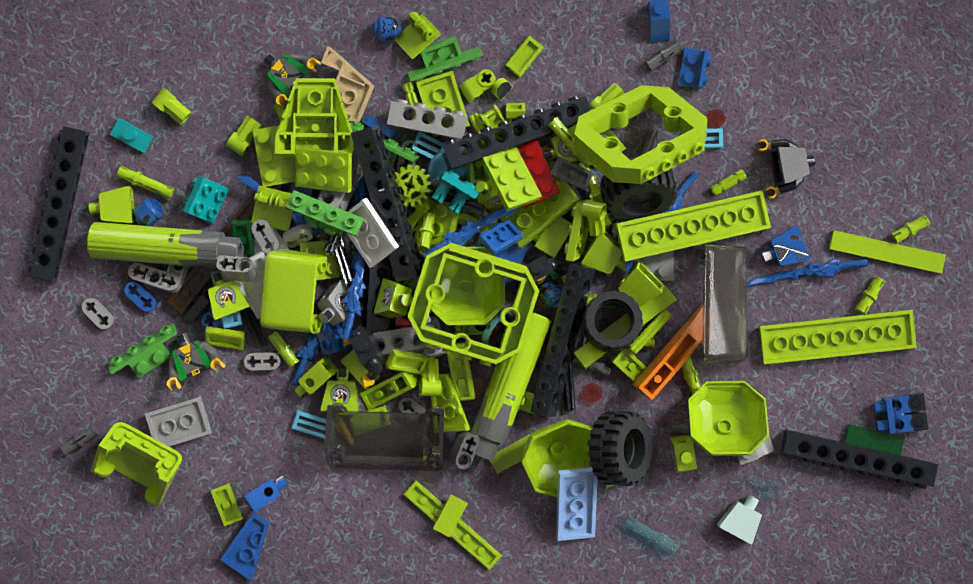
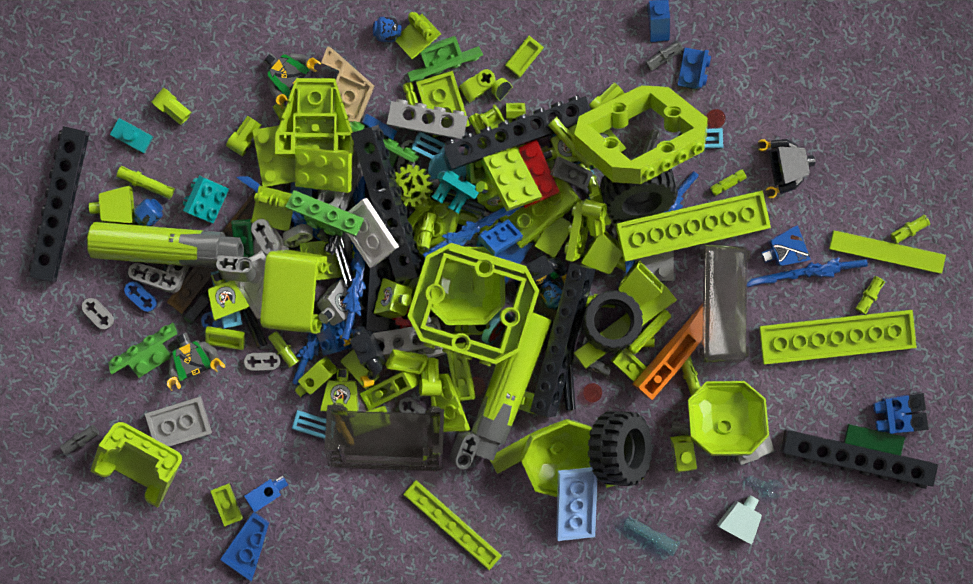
(450, 515): lime tile -> none

